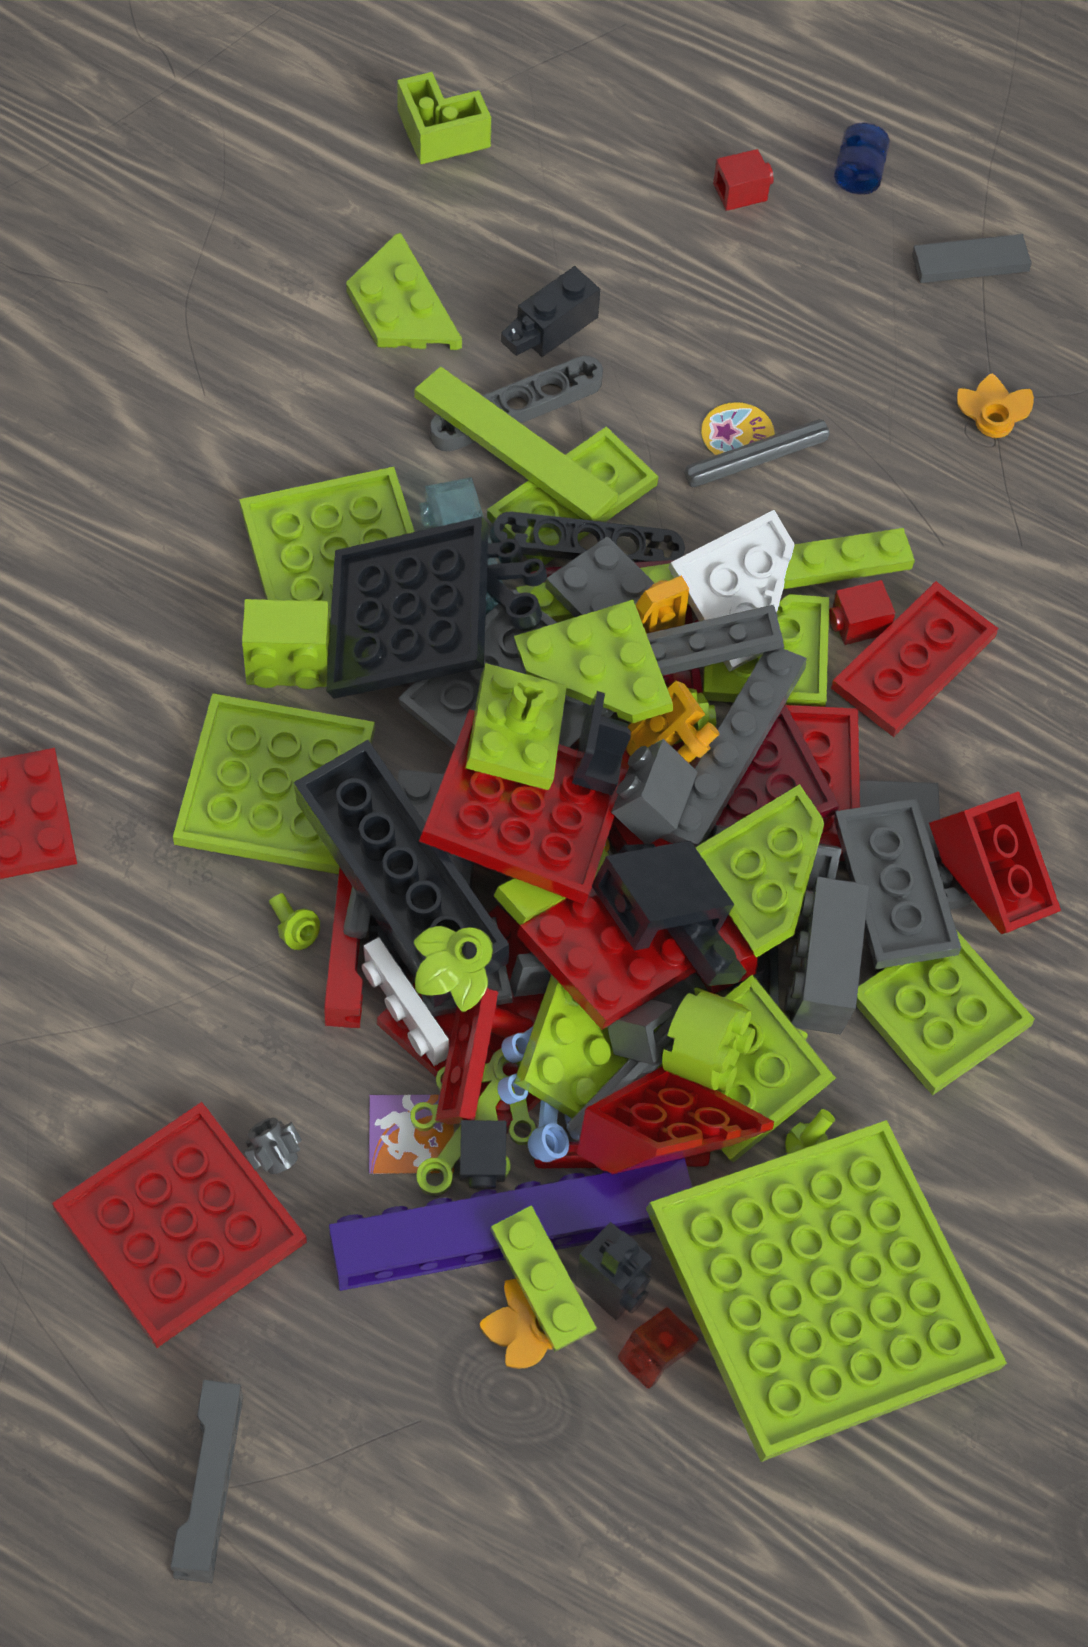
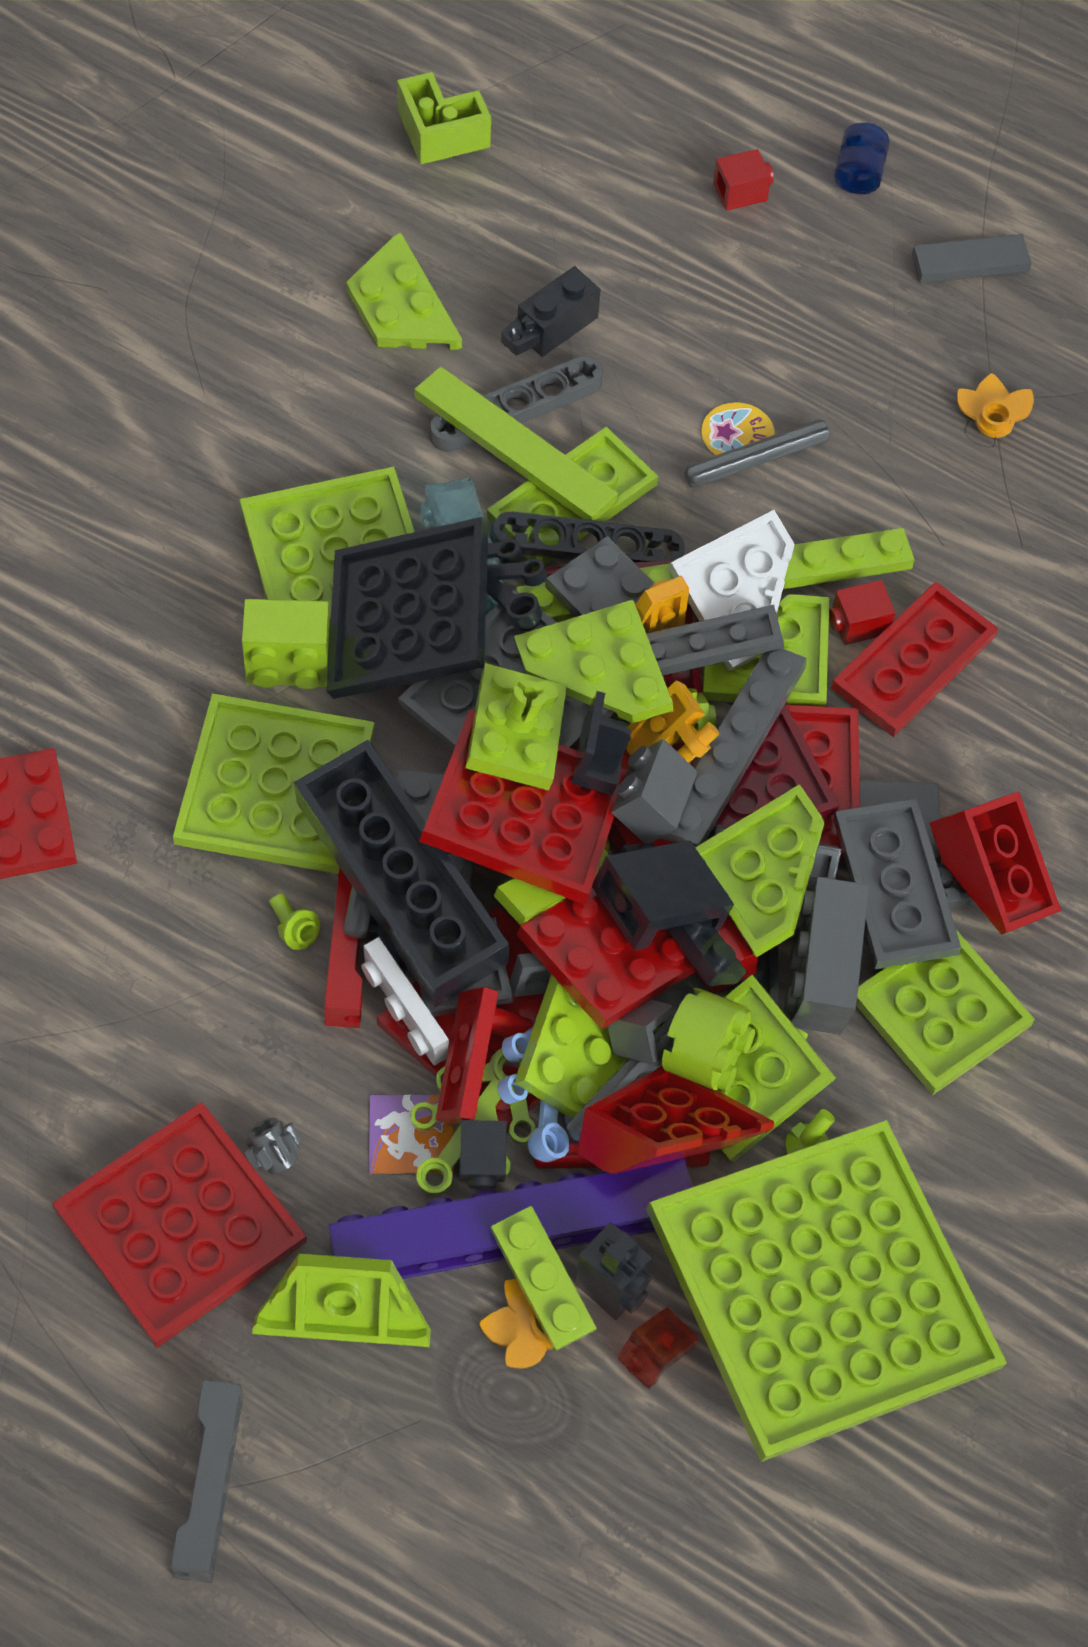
(343, 1303): none -> lime wing
(449, 969): lime plate -> none

